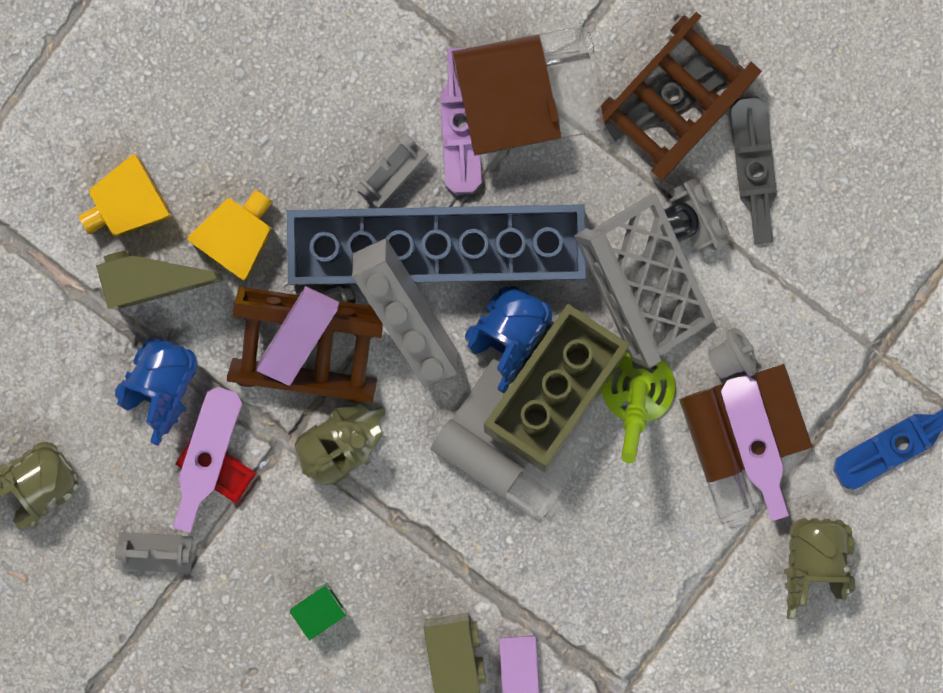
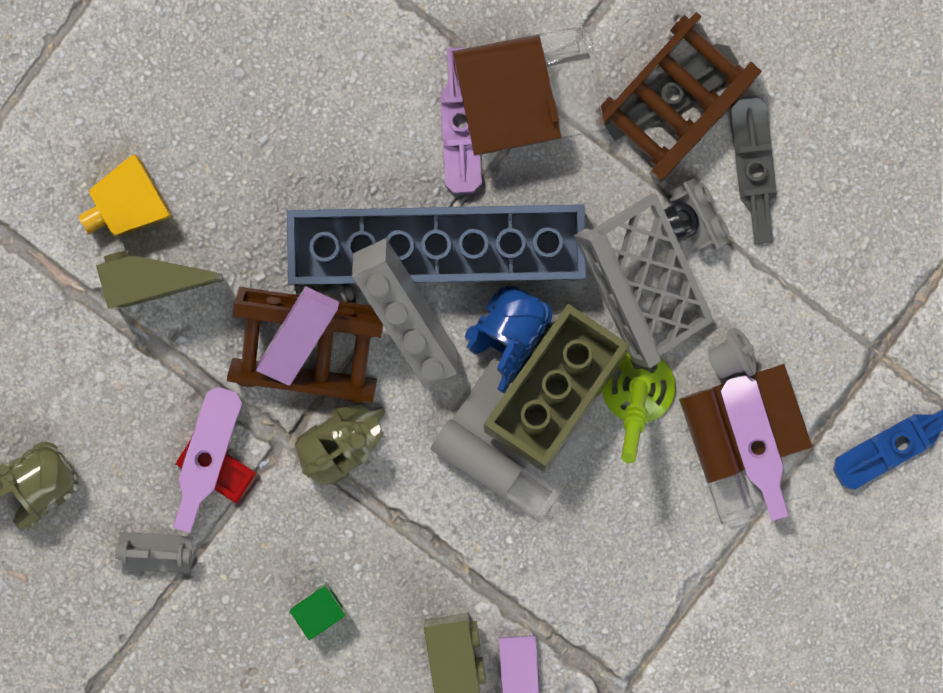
(162, 380): blue helmet -> none
(235, 234): yellow torso -> none
(392, 171): light grey hinge -> none
(818, 555): olive helmet -> none

